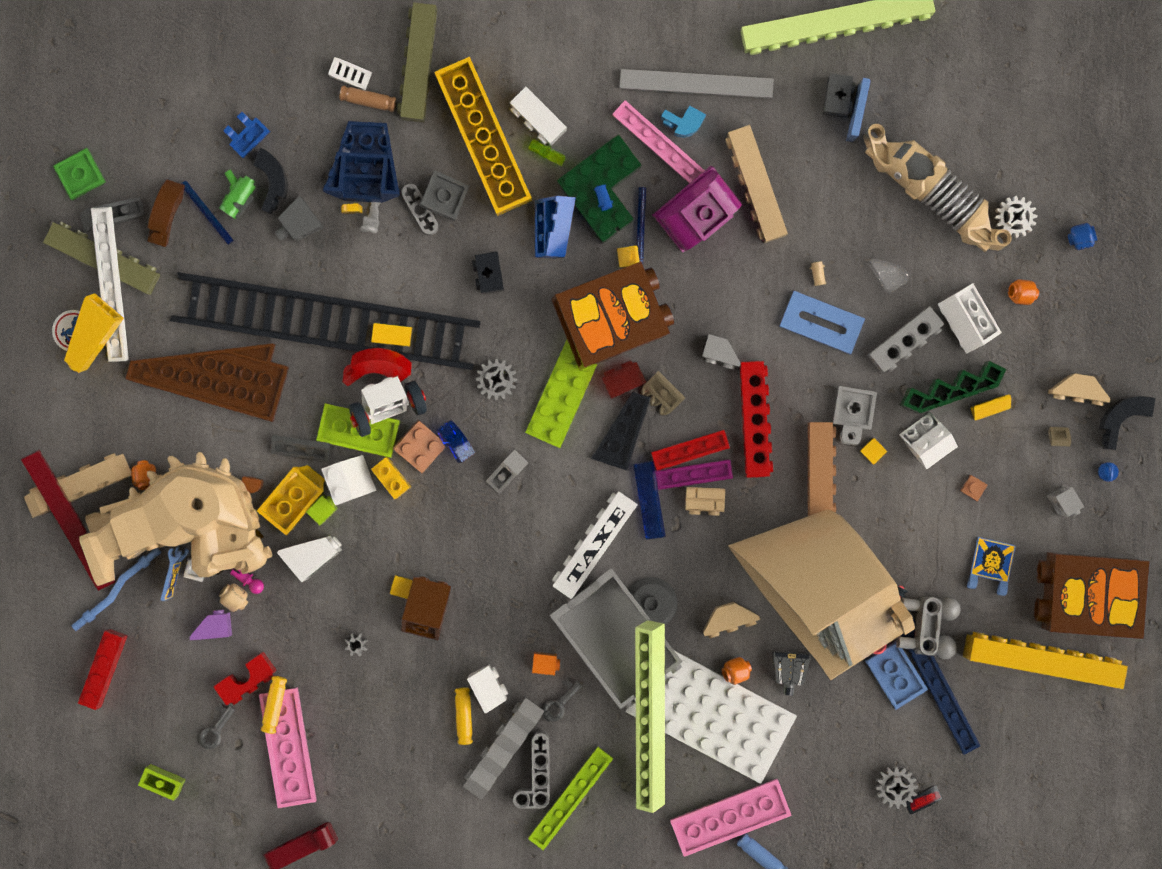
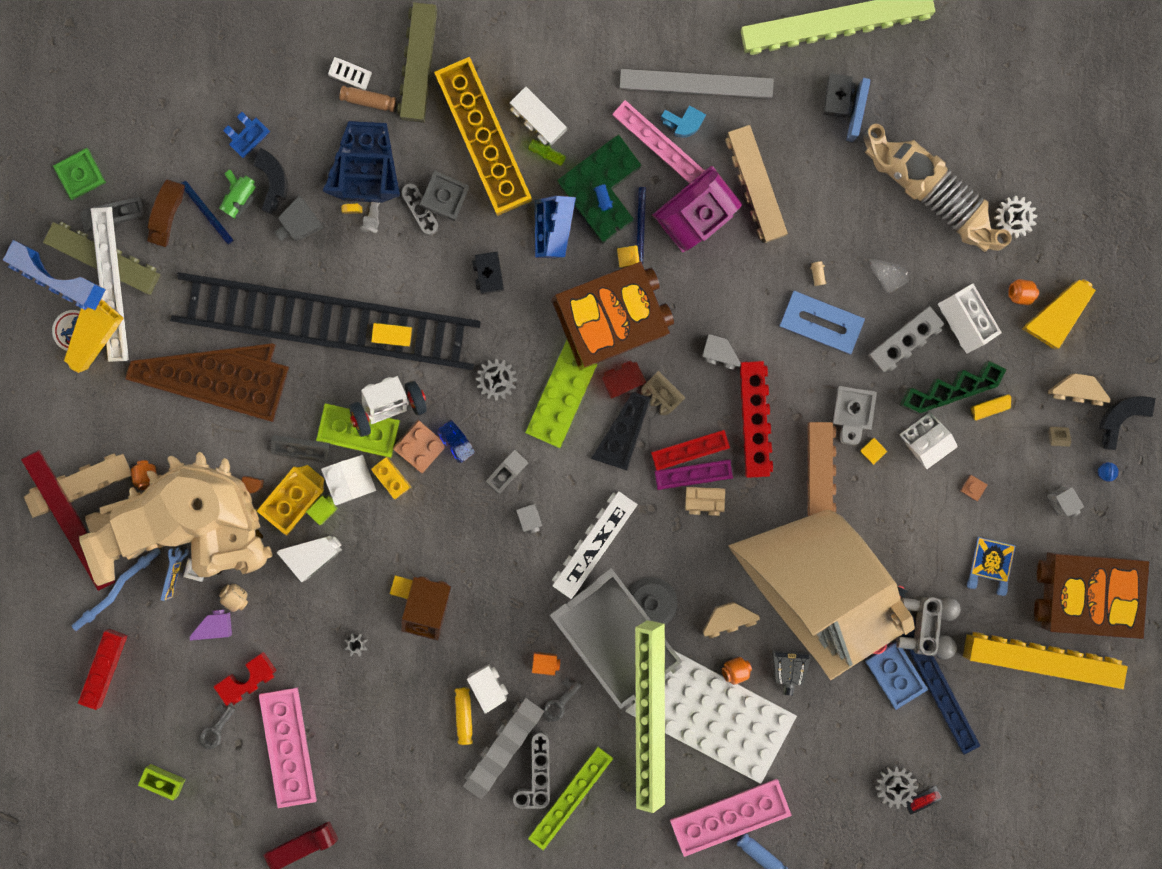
(78, 289): none -> arch
(255, 585): dark pink pin -> none
(273, 704): yellow axle -> none
(376, 361): red arch -> none
(529, 518): none -> light grey brick
(649, 500): clear blue tile -> none
(1059, 316): none -> yellow slope
(1082, 236): blue head -> none

